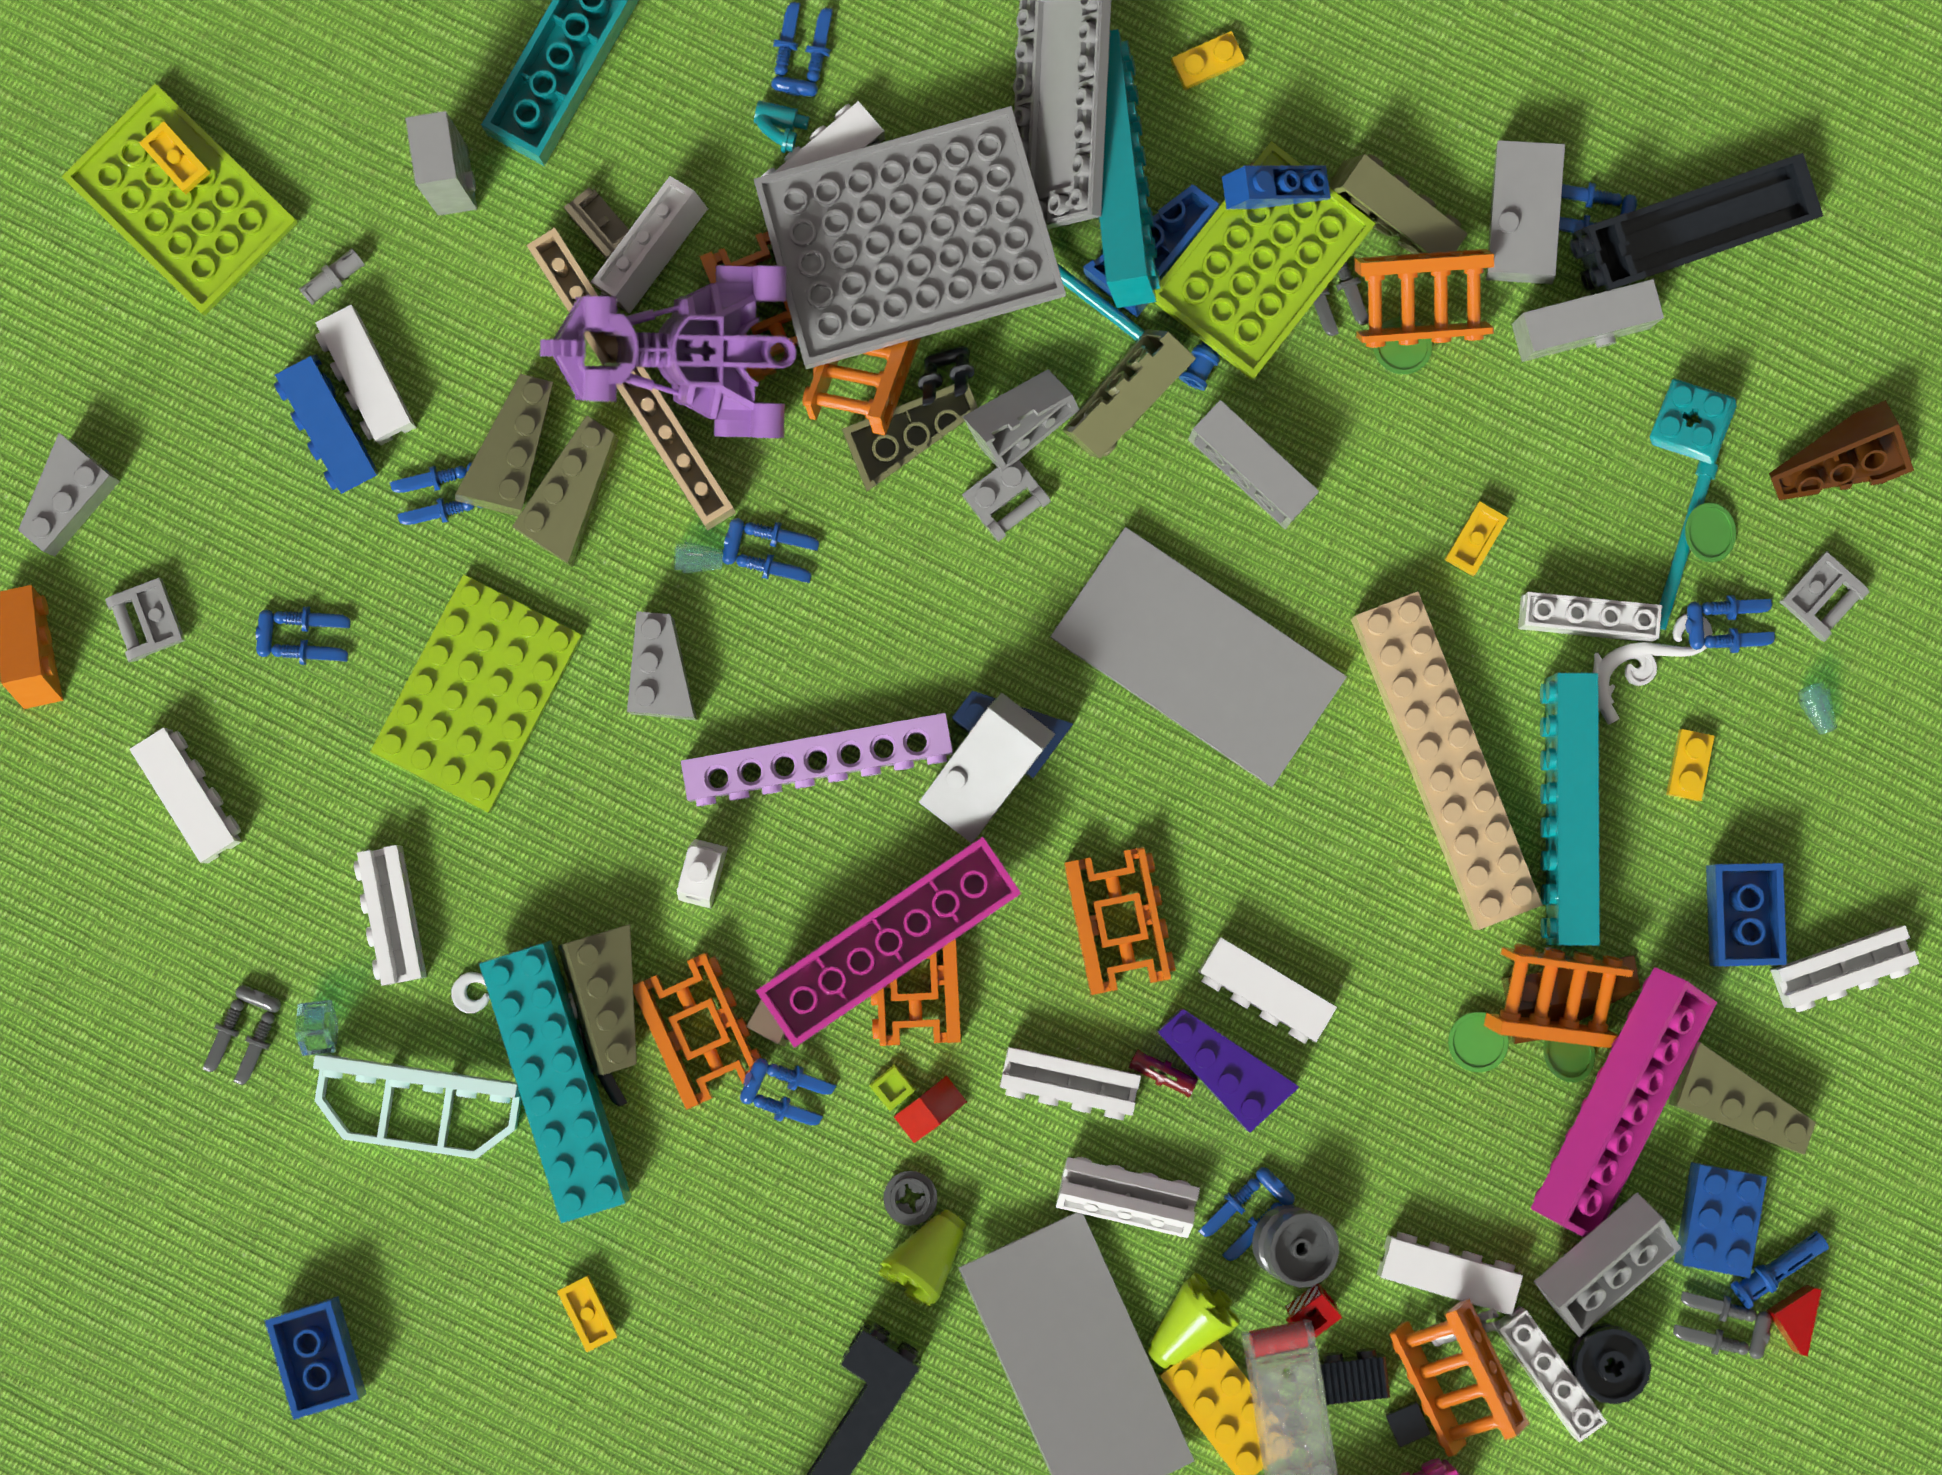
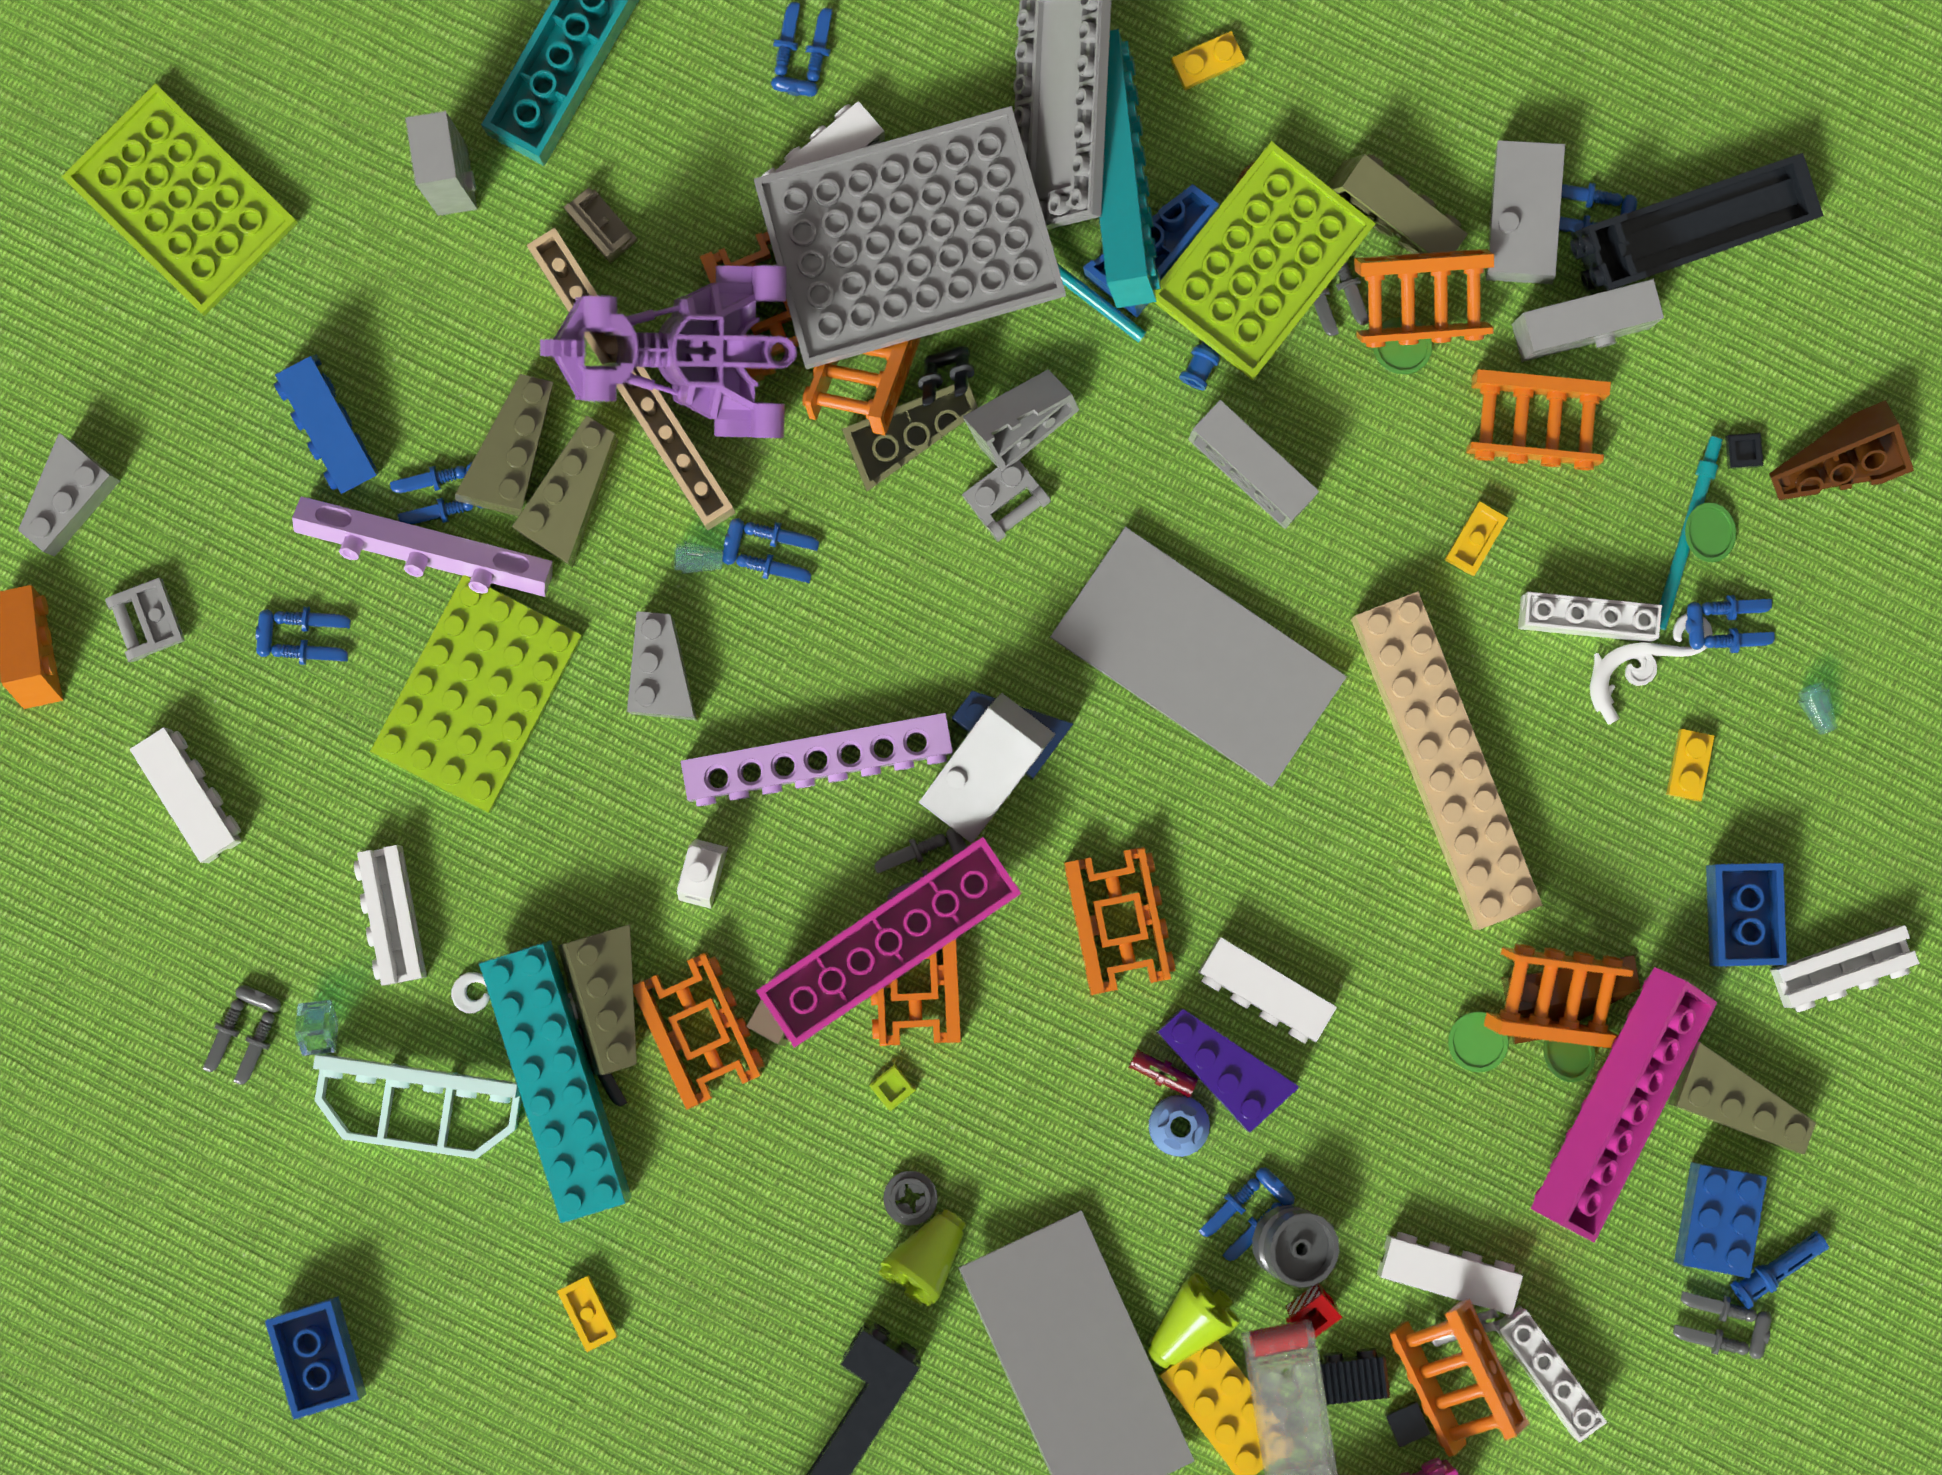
(174, 157): yellow plate -> none
(331, 276): light grey pin -> none
(365, 375): white brick -> none
(421, 547): none -> lavender piece
(650, 244): white brick -> none
(773, 117): teal plant -> none
(783, 1107): blue piece -> none
(915, 851): none -> dark grey piece
(930, 1109): red slope -> none
(1069, 1081): white brick -> none
(1127, 1196): white brick -> none
(1128, 392): olive wedge -> none
(1166, 1112): none -> medium blue piece
(1275, 186): blue slope -> none
(1523, 388): none -> orange fence
(1571, 809): teal brick -> none
(1608, 1264): light grey brick -> none
(1629, 1365): black wheel -> none
(1703, 439): teal brick -> none
(1744, 451): none -> black tile
(1796, 1317): red slope -> none
(1816, 589): light grey plate -> none

